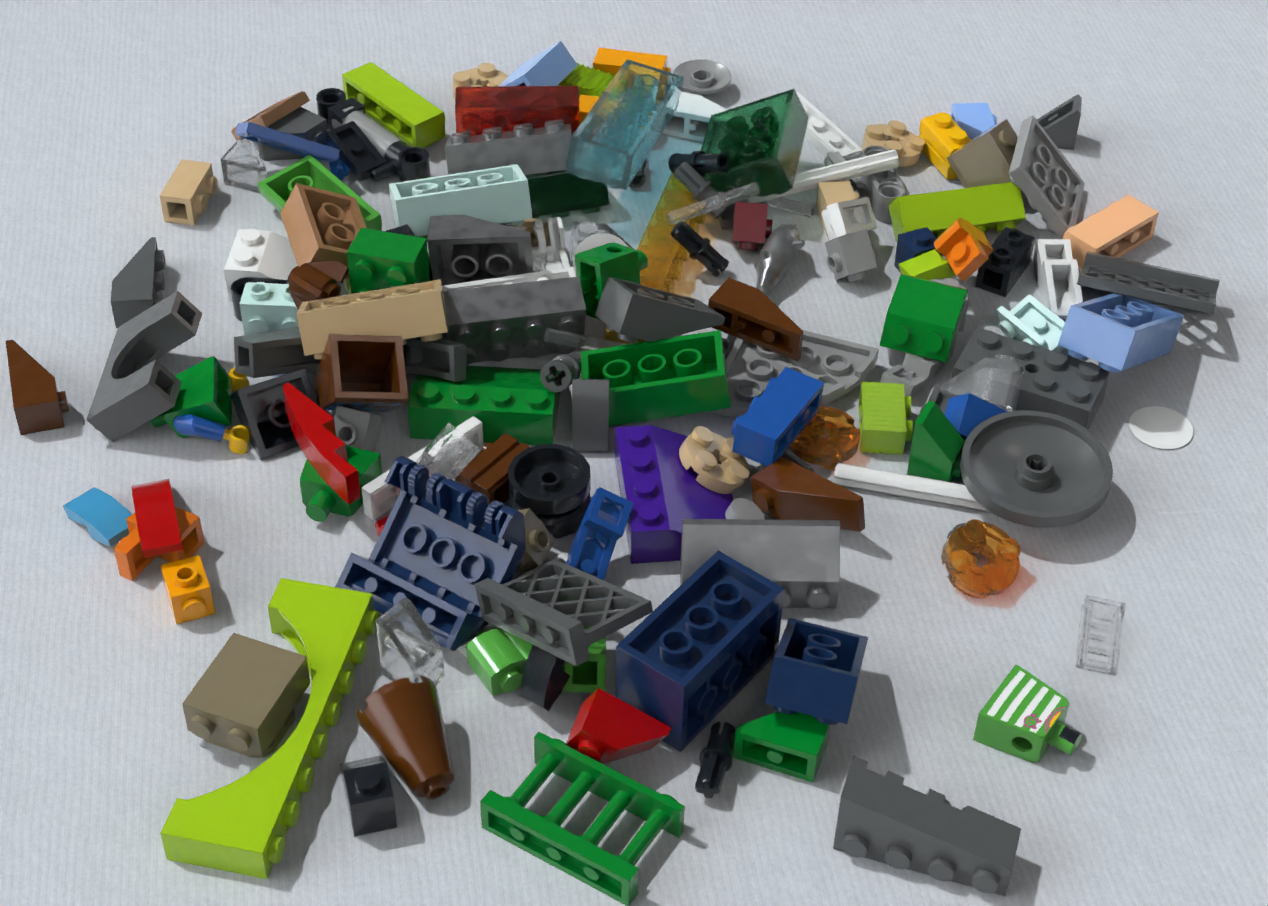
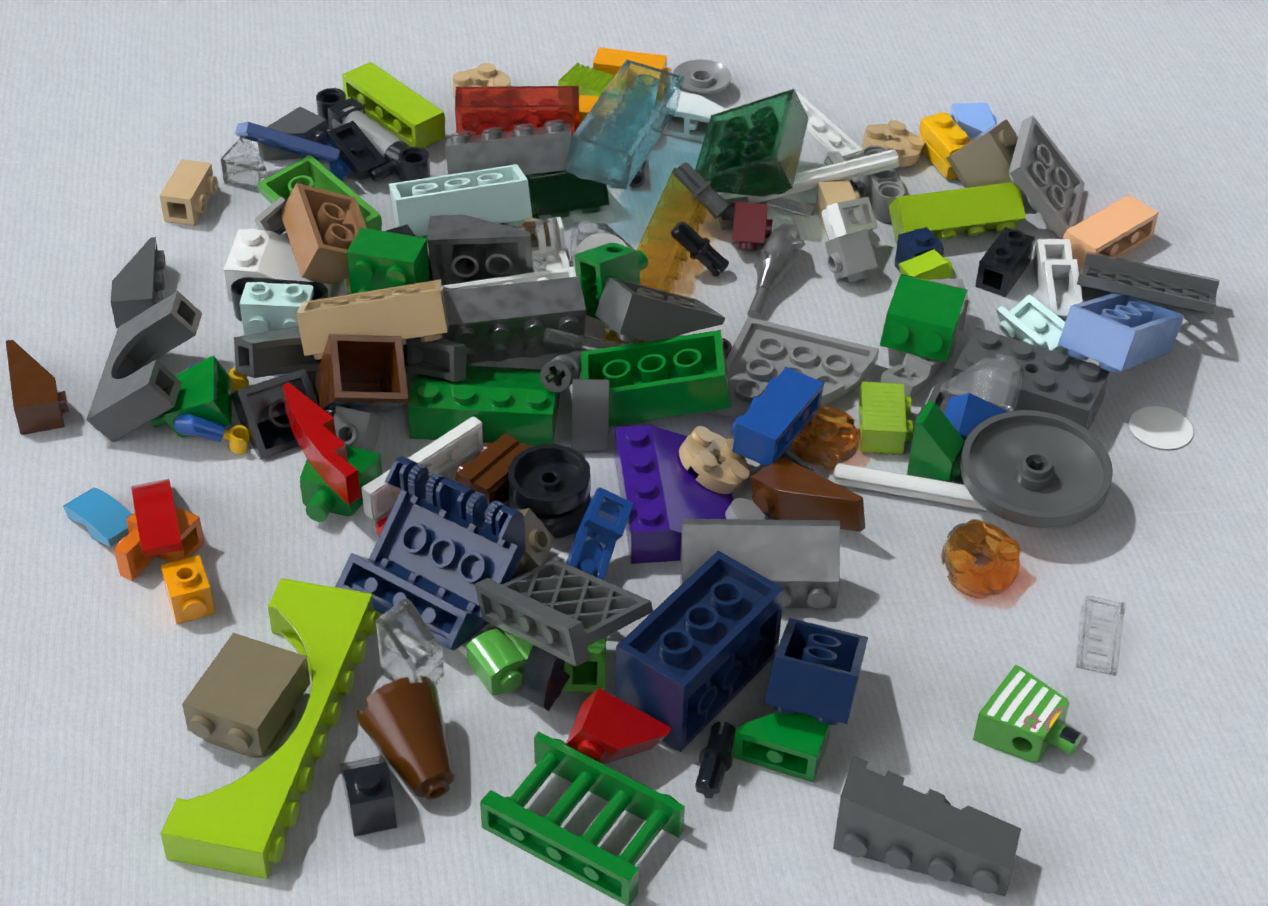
(271, 218): none -> light grey slope
(277, 110): medium nougat tile -> none
(316, 281): reddish brown brick -> none
(448, 452): clear slope -> none
(543, 69): light blue brick -> none
(701, 162): black pin -> none
(712, 203): clear bar -> none
(756, 319): reddish brown slope -> none
(964, 248): orange brick -> none
(1063, 123): dark grey slope -> none

